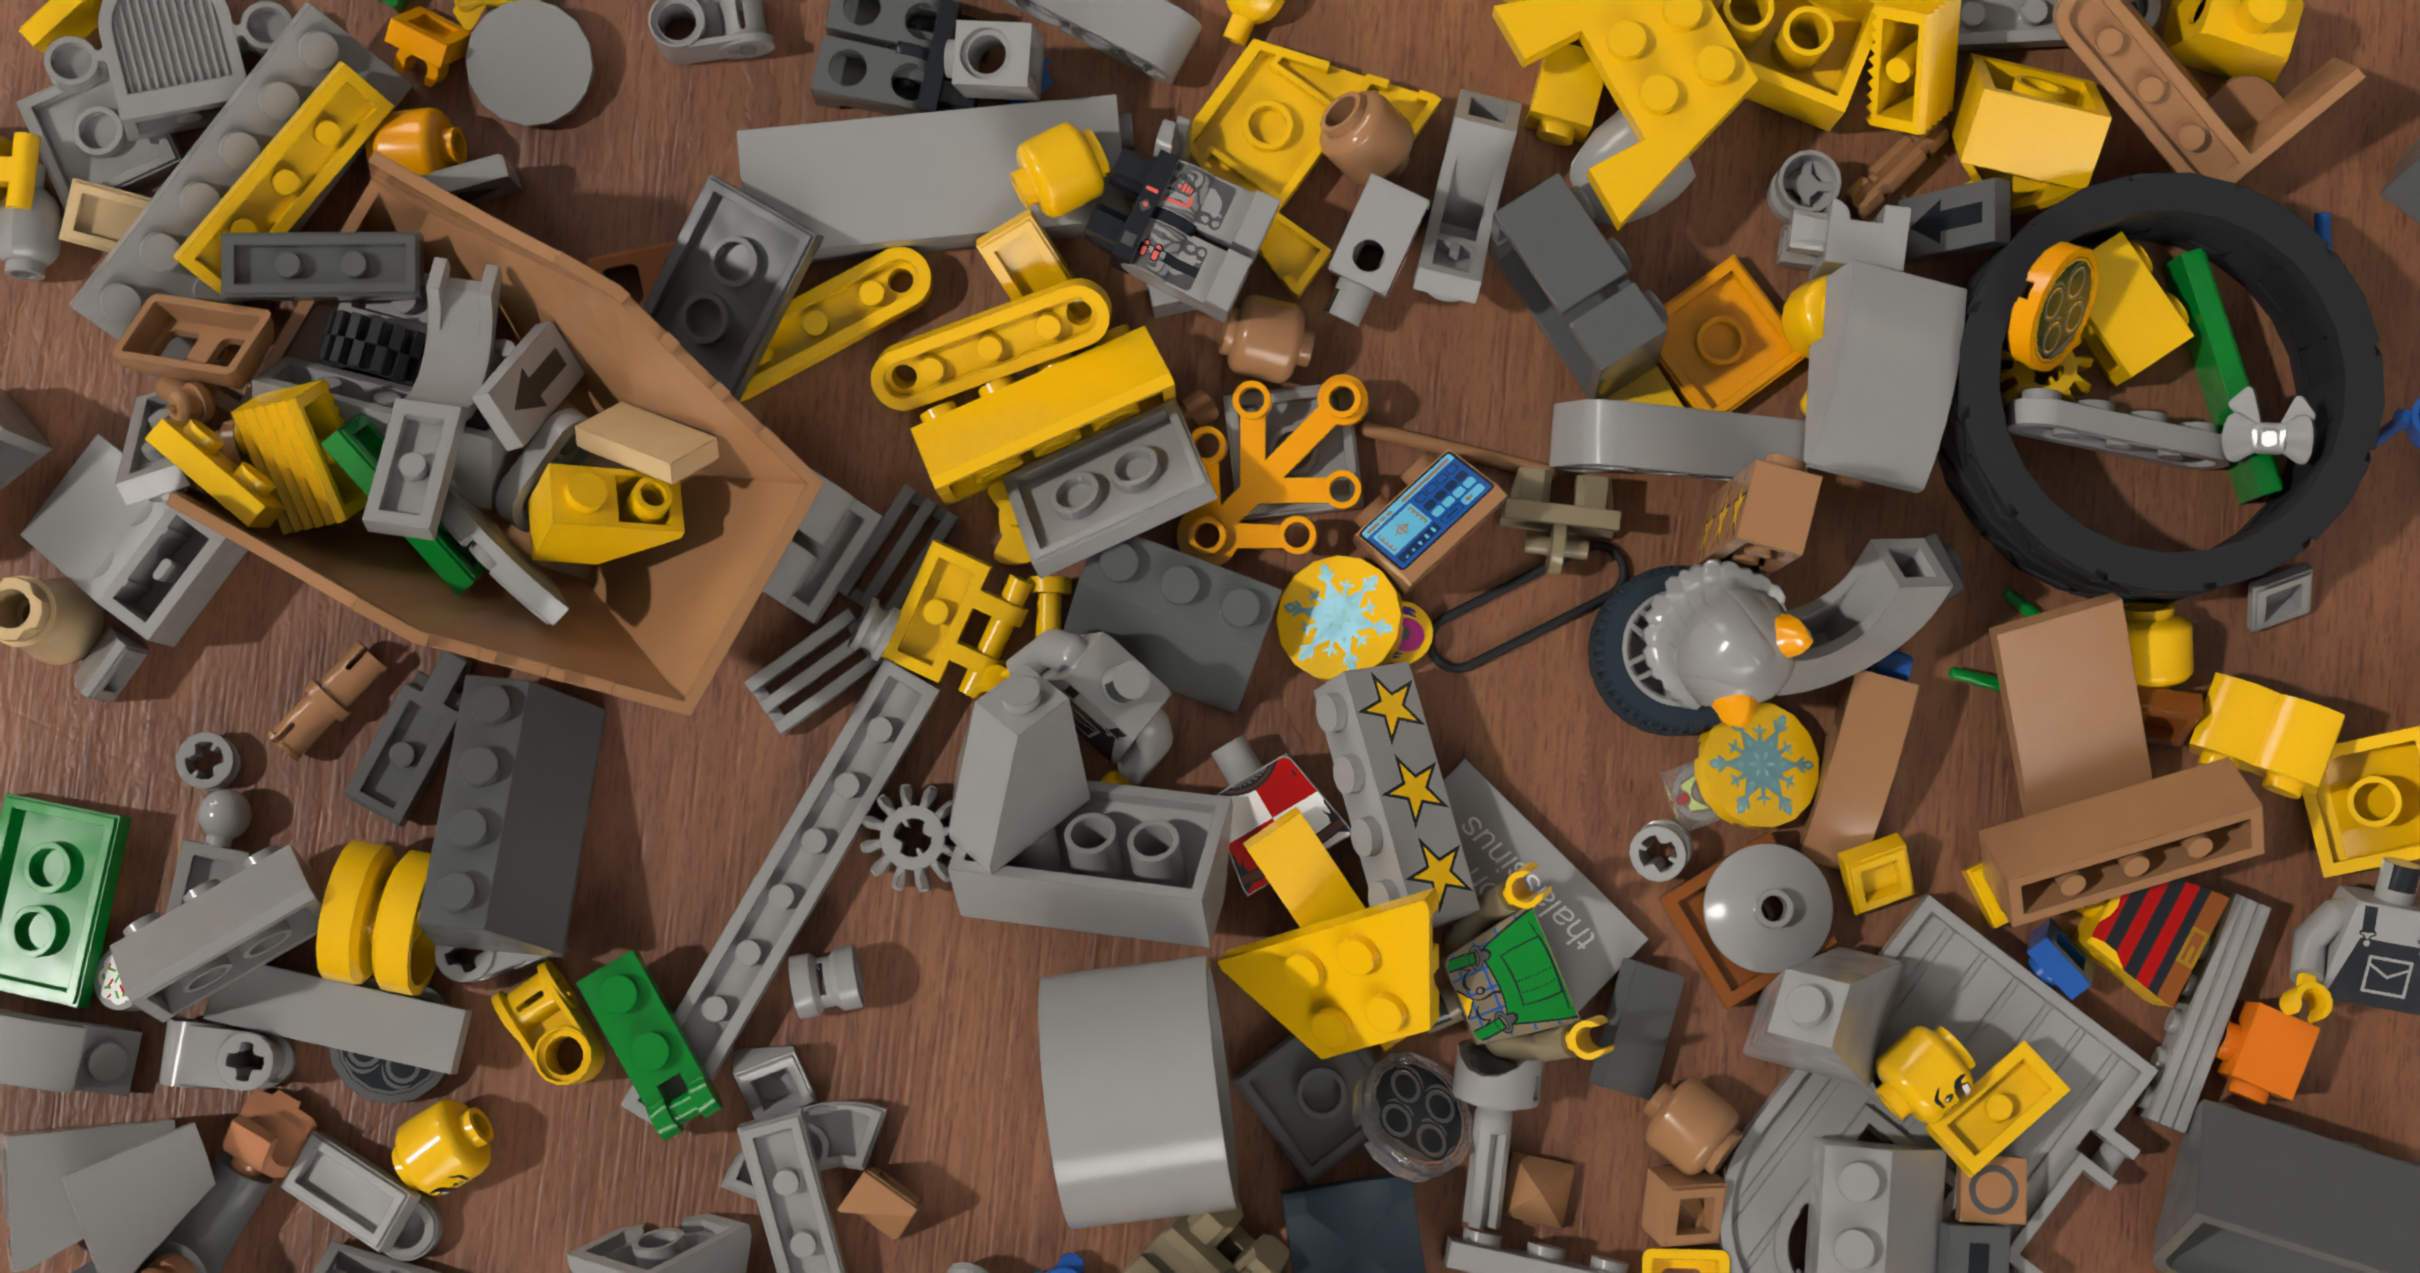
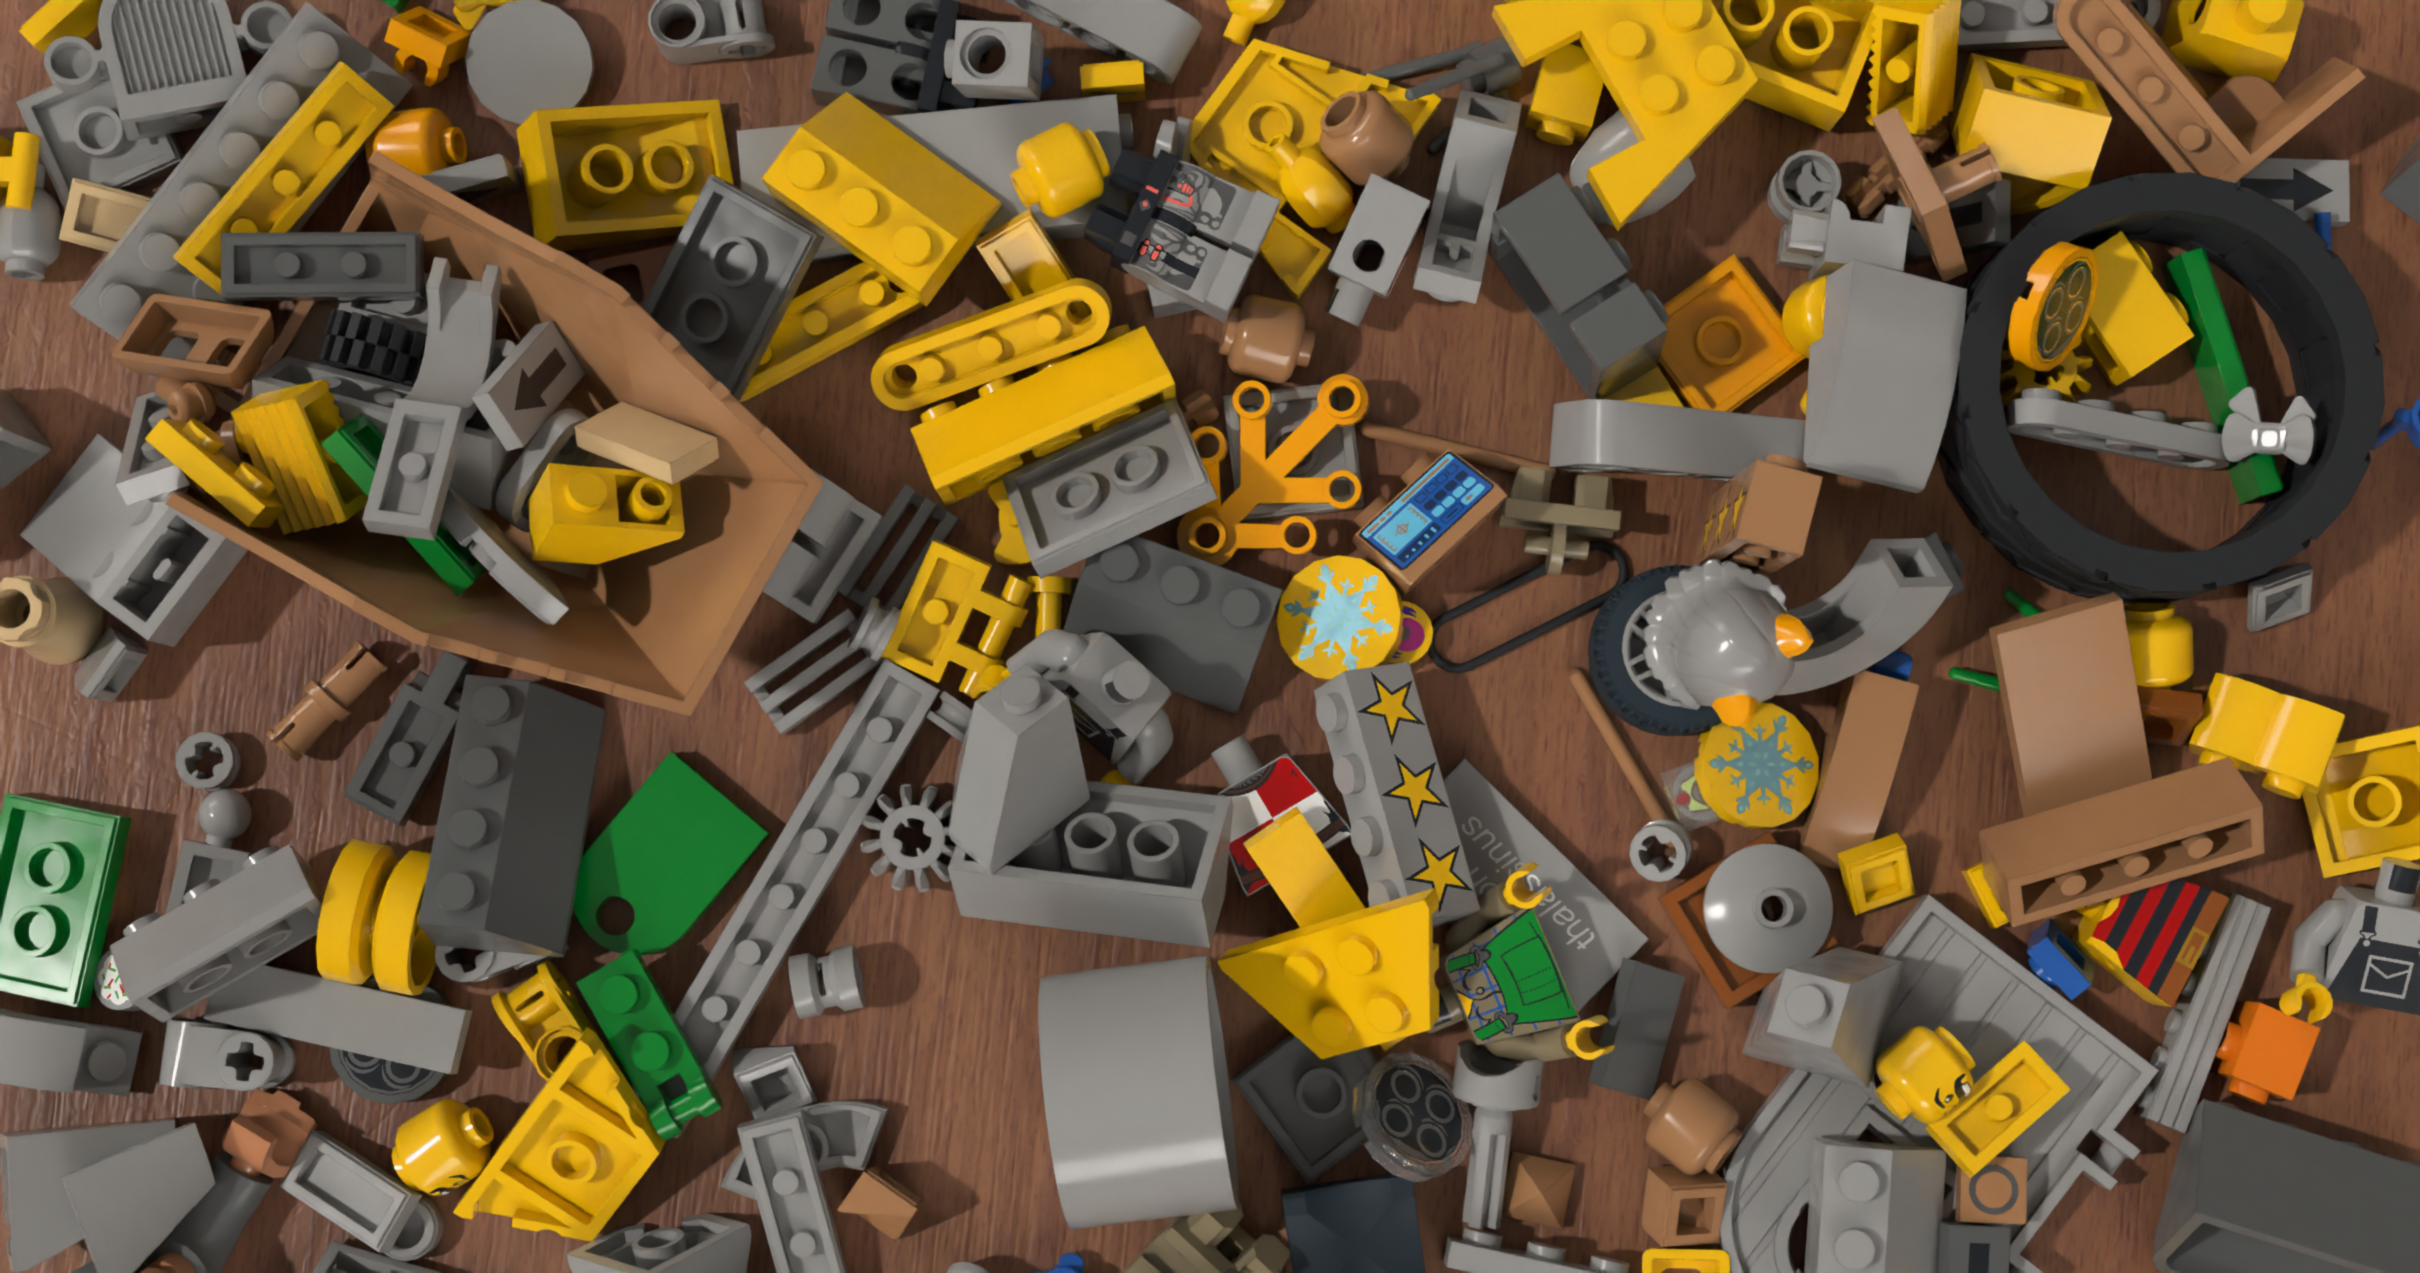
(570, 1150): none -> yellow wing
(619, 170): none -> yellow slope
(667, 857): none -> green tile
(881, 195): none -> yellow slope
(952, 716): none -> light grey bush
(1111, 78): none -> yellow tile
(1312, 184): none -> yellow plant
(1480, 69): none -> dark grey plant
(1617, 746): none -> medium nougat axle
(1931, 189): none -> medium nougat tile
(2304, 186): none -> light grey tile

